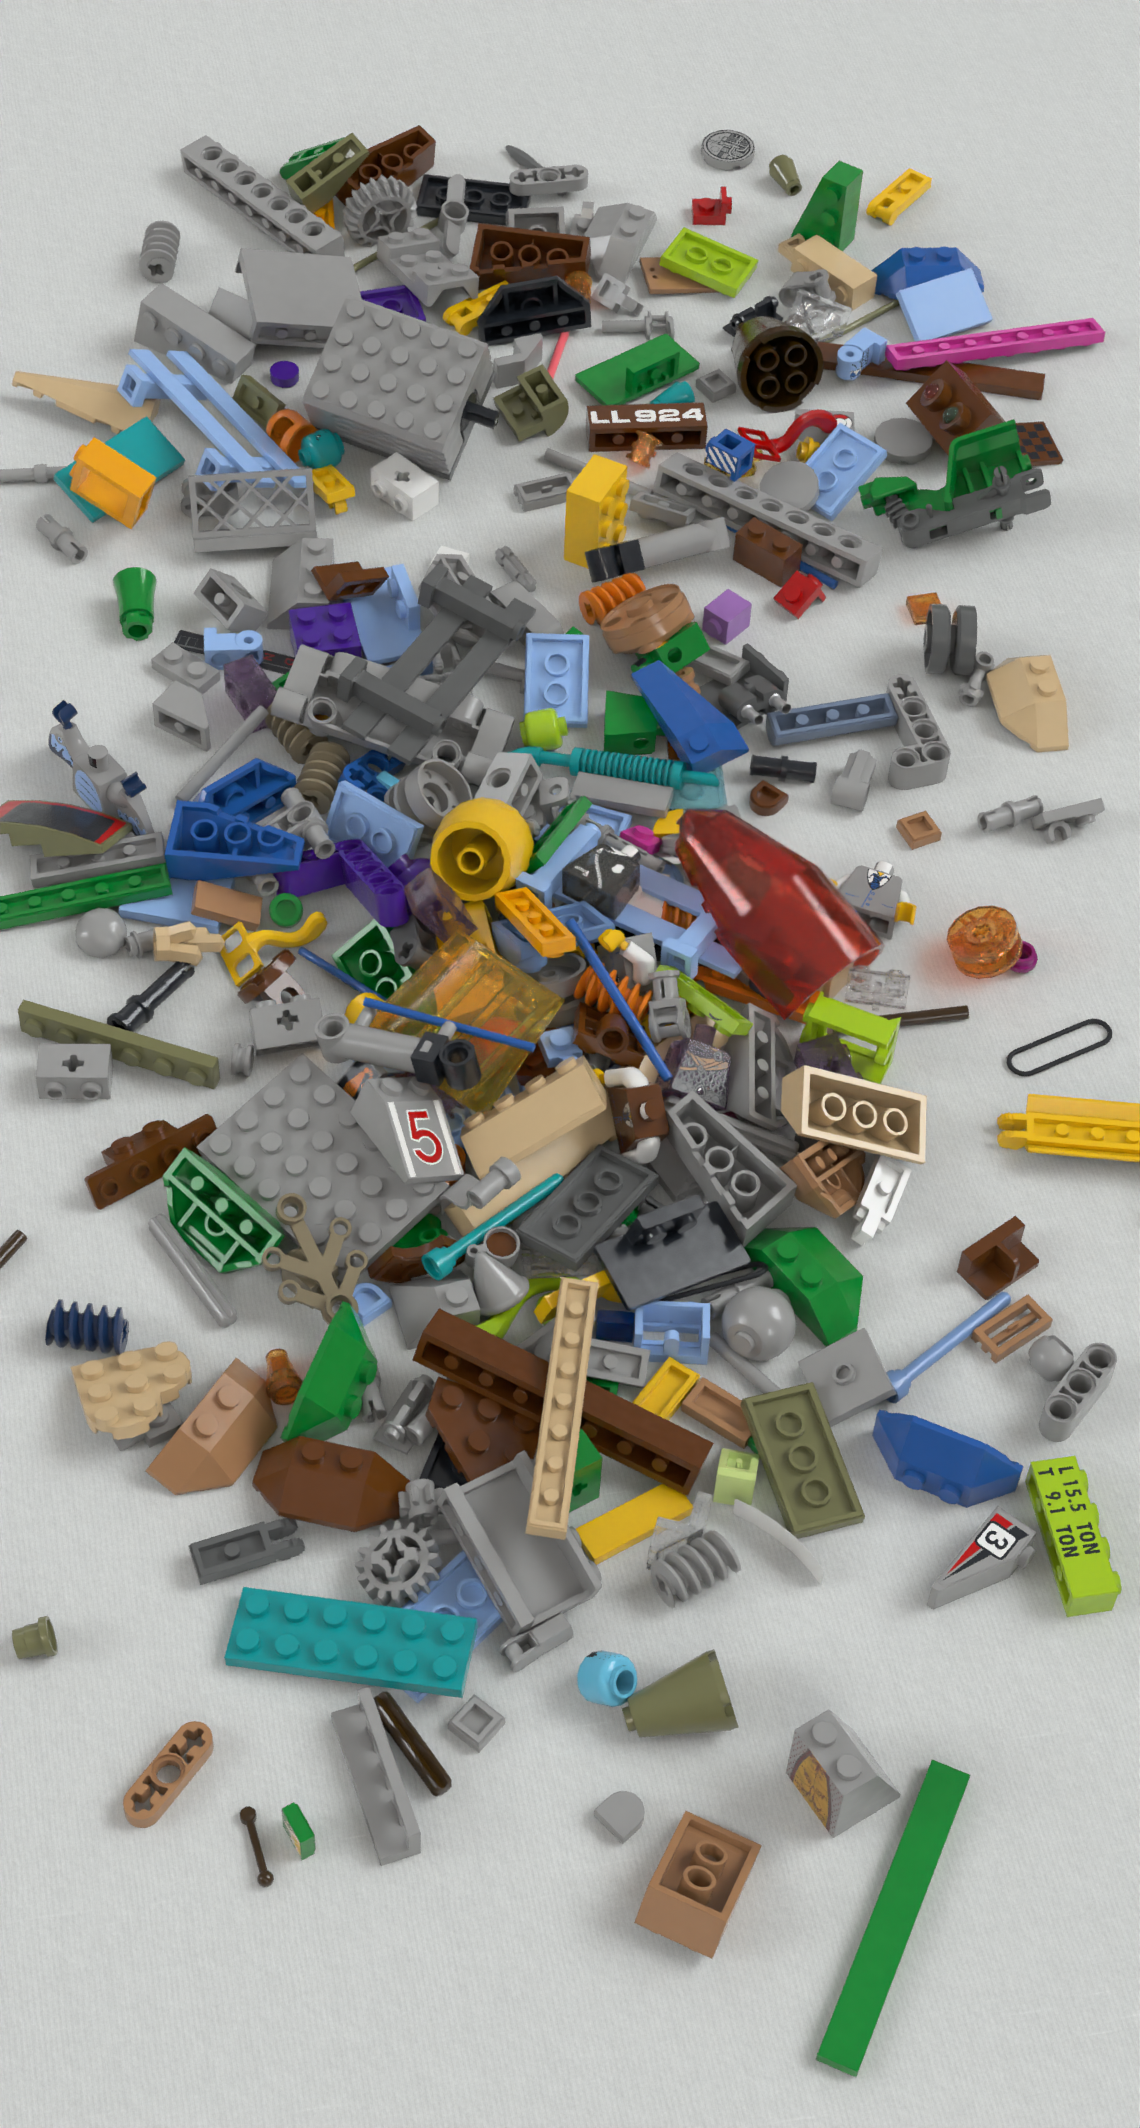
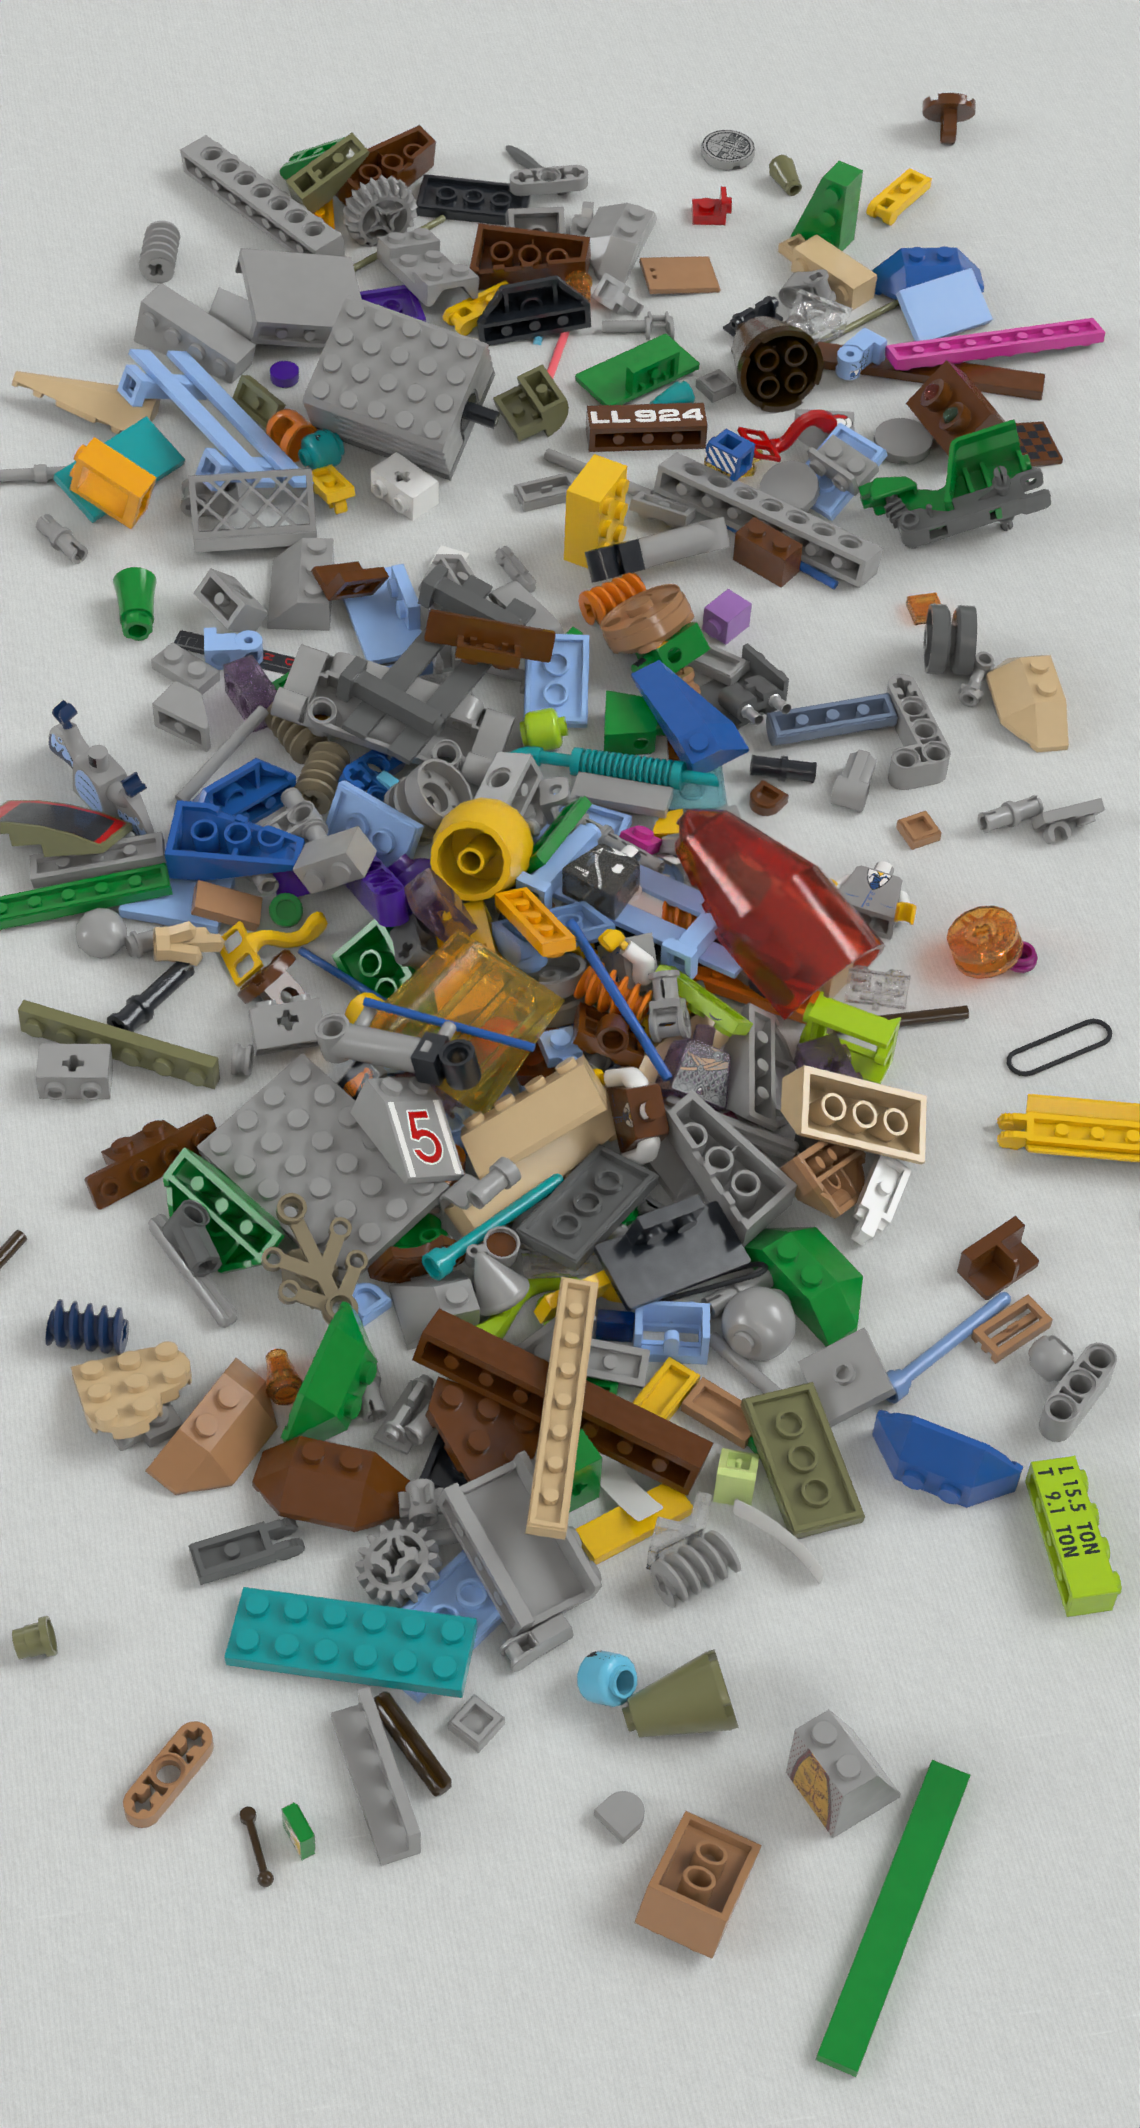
(188, 1232): none -> dark grey piece
(325, 628): dark purple brick -> none
(334, 860): none -> light grey brick
(453, 215): light grey piece -> none
(489, 640): none -> reddish brown bracket
(526, 356): light grey slope -> none
(626, 1491): none -> white sticker
(643, 449): clear orange bush -> none
(708, 262): lime plate -> none
(799, 593): red bracket -> none
(806, 449): yellow plate -> none
(842, 465): none -> light grey bracket
(948, 111): none -> reddish brown tile
(986, 1559): light grey slope -> none

